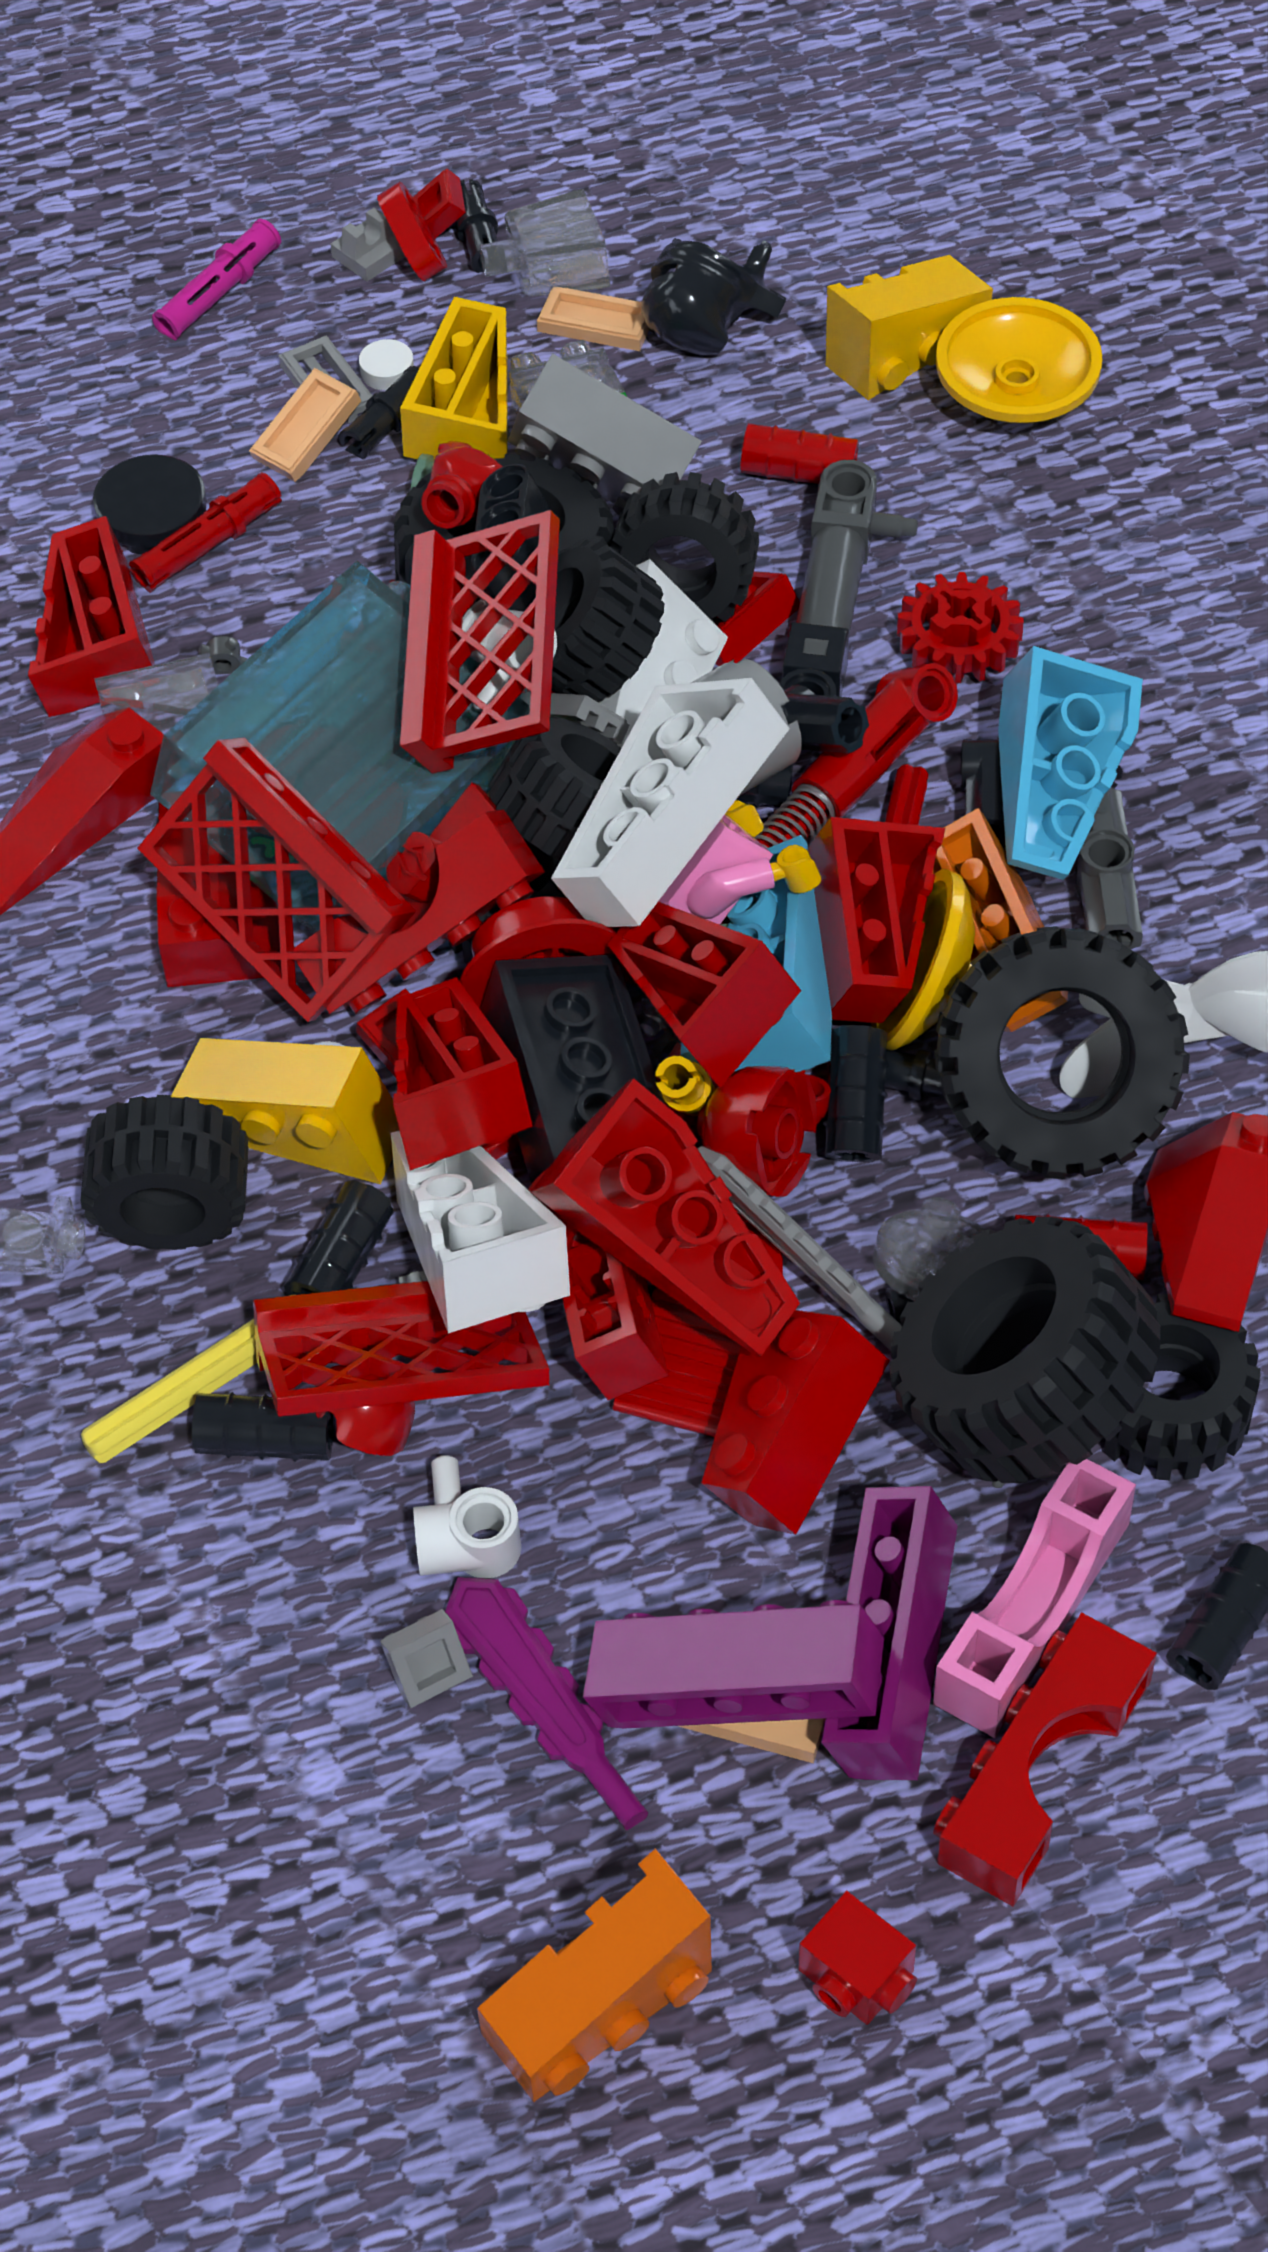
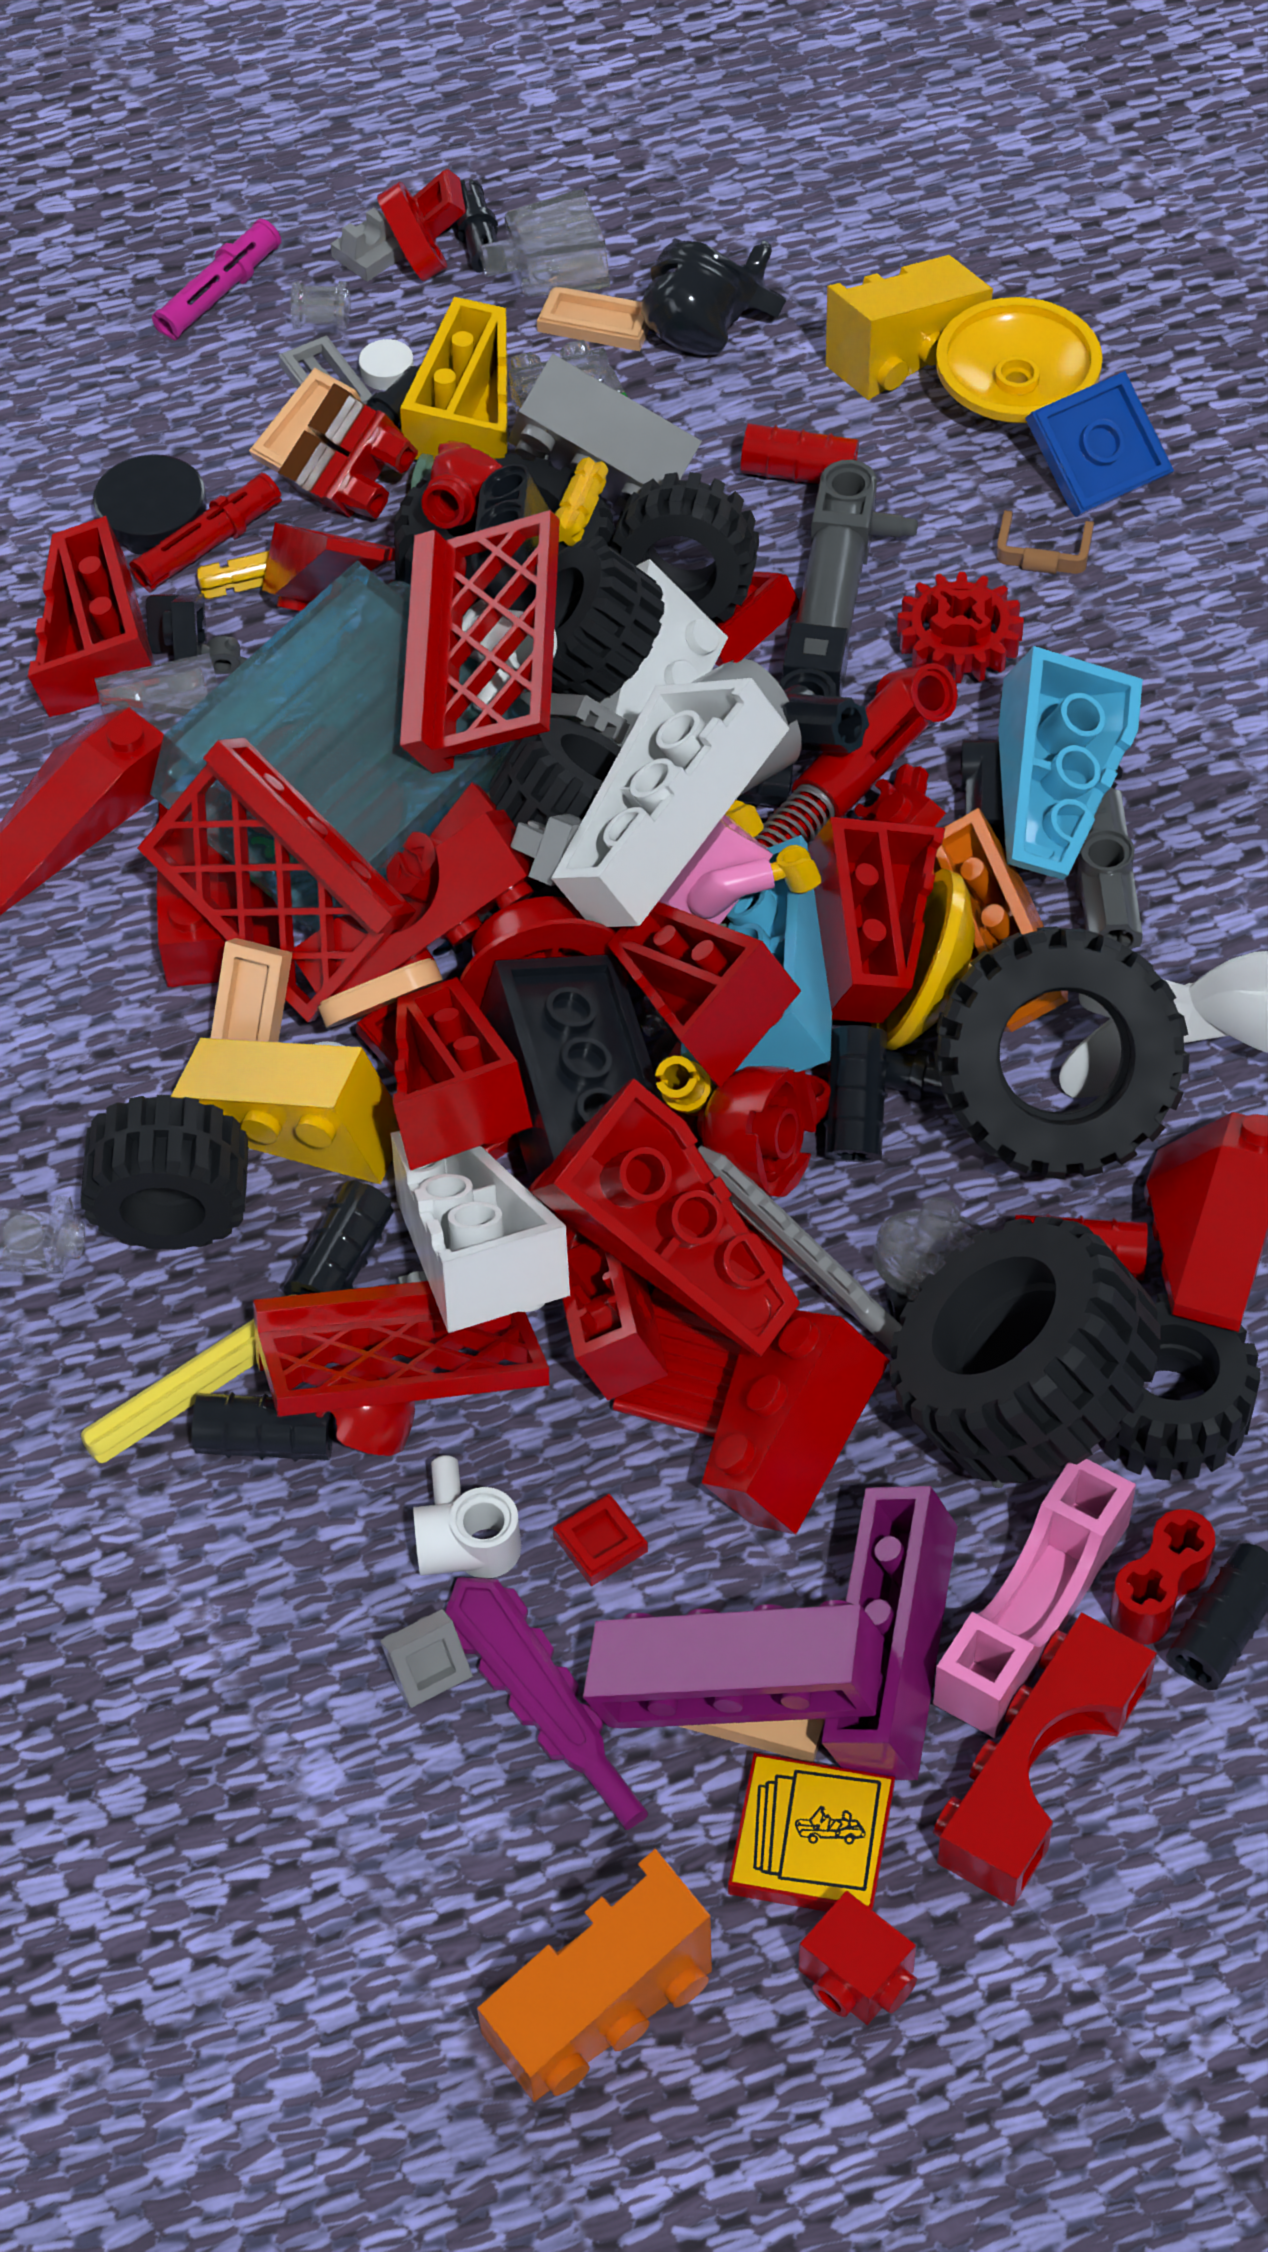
(176, 624): none -> black bracket
(240, 574): none -> yellow axle
(251, 992): none -> light nougat tile
(308, 561): none -> red wedge
(320, 305): none -> clear bush
(347, 456): none -> red hips
(379, 992): none -> light nougat tile
(545, 843): none -> light grey tile
(580, 499): none -> yellow axle
(600, 1539): none -> red tile
(810, 1833): none -> yellow tile
(901, 806): none -> red plate
(1039, 559): none -> medium nougat piece
(1099, 444): none -> blue tile
(1162, 1576): none -> red axle

